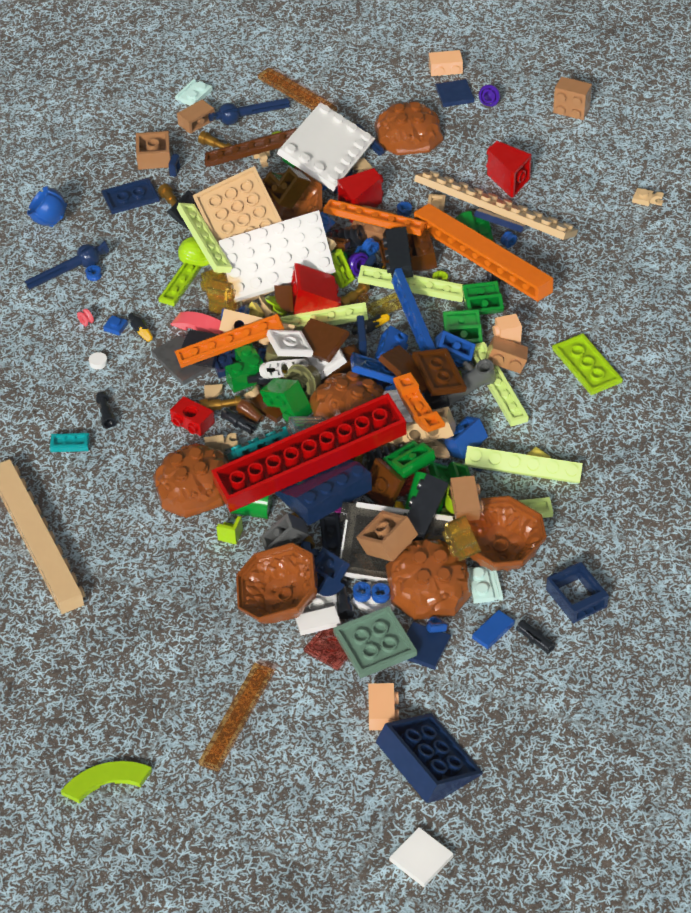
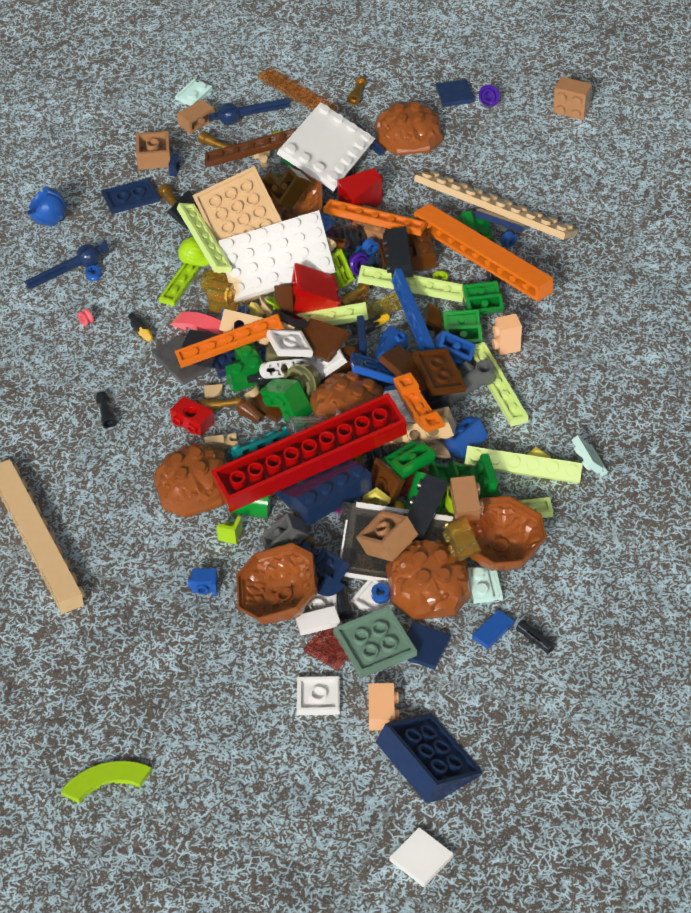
(69, 442): teal plate -> none
(98, 360): white tile -> none
(115, 325): blue plate -> none
(203, 581): none -> blue brick
(236, 717): clear orange tile -> none
(238, 420): black pin -> none
(291, 318): none -> black tile
(318, 695): none -> white tile
(331, 533): black tile -> none
(354, 96): none -> pearl gold piece
(362, 164): tan tile -> none
(362, 586): blue bush -> none
(376, 496): none -> light yellow plate
(404, 205): blue bush -> none
(432, 318): none -> reddish brown brick
(435, 624): blue tile -> none
(437, 201): tan plate -> none
(445, 63): light nougat brick -> none
(486, 477): none -> green brick
(507, 354): medium nougat brick -> none
(508, 167): red slope -> none
(585, 607): dark blue window -> none
(587, 364): lime tile -> none
(590, 457): none -> light aqua plate
(645, 197): tan plate -> none

